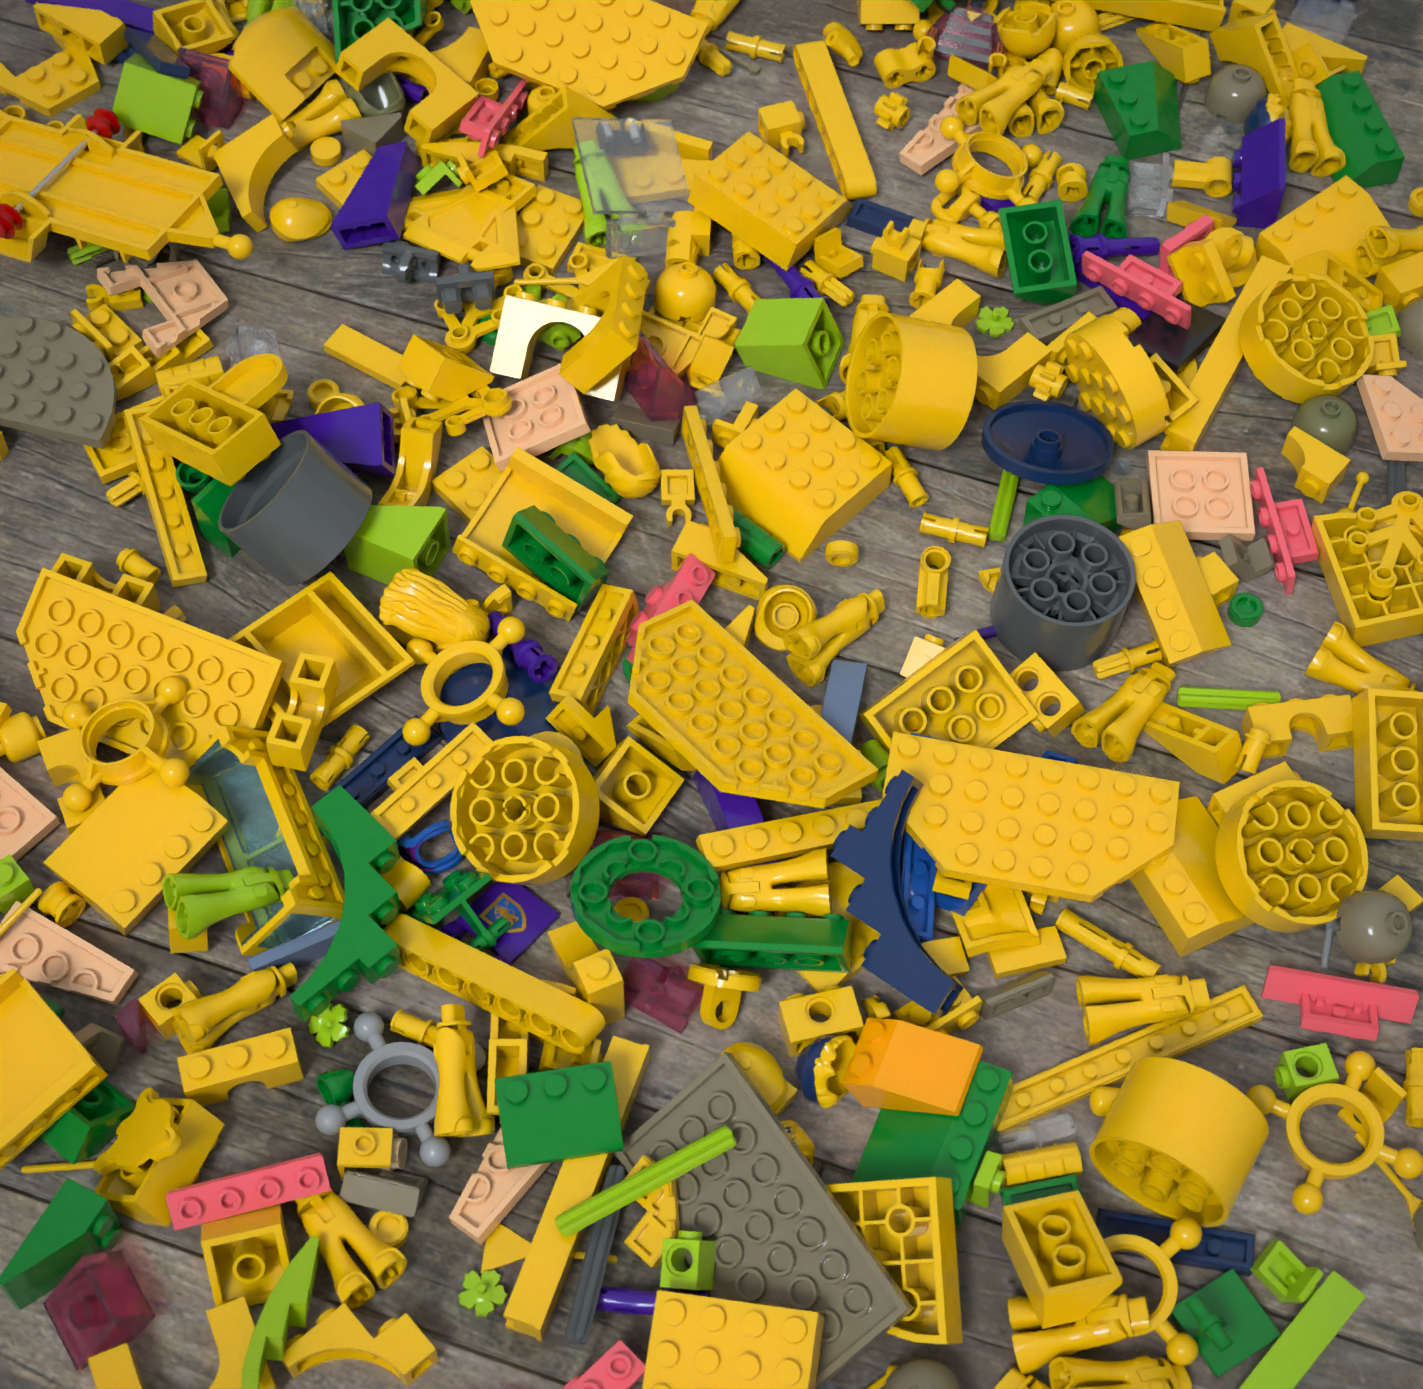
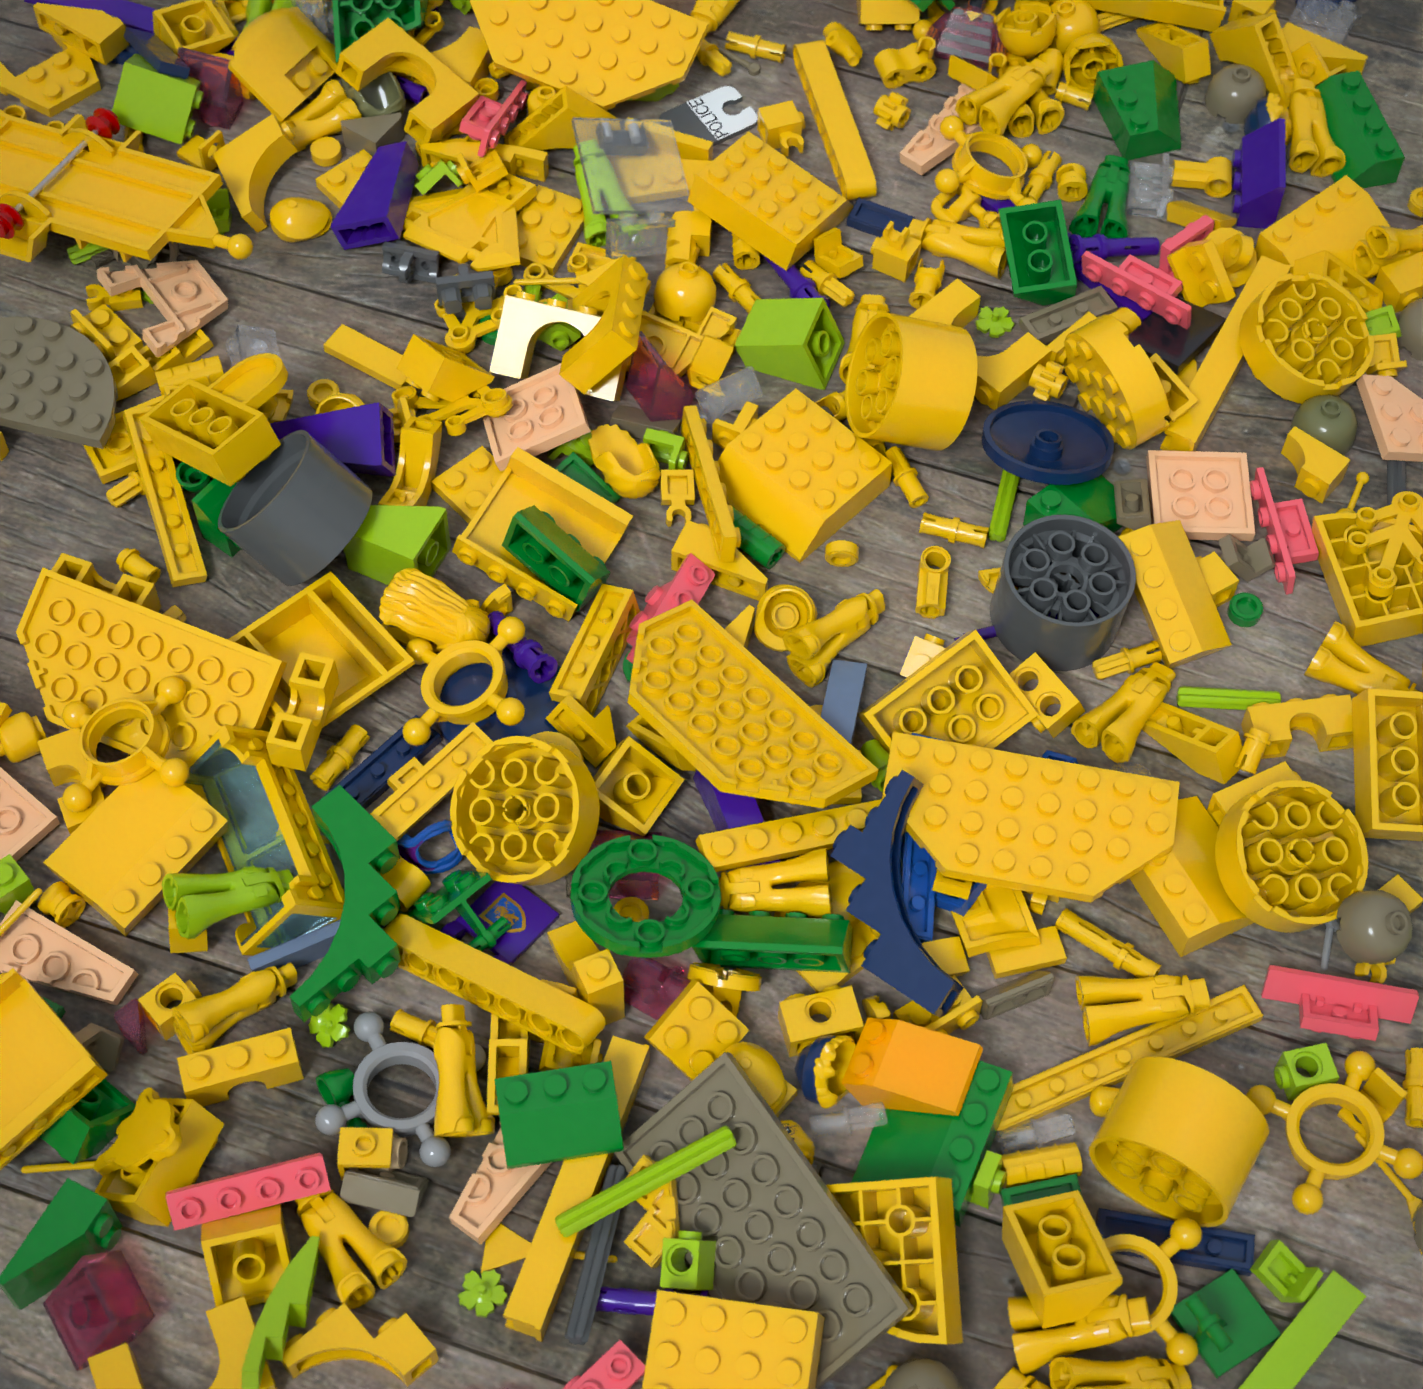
(667, 448): none -> lime bracket
(695, 1030): none -> yellow plate
(706, 119): none -> piece
(848, 1120): none -> clear axle

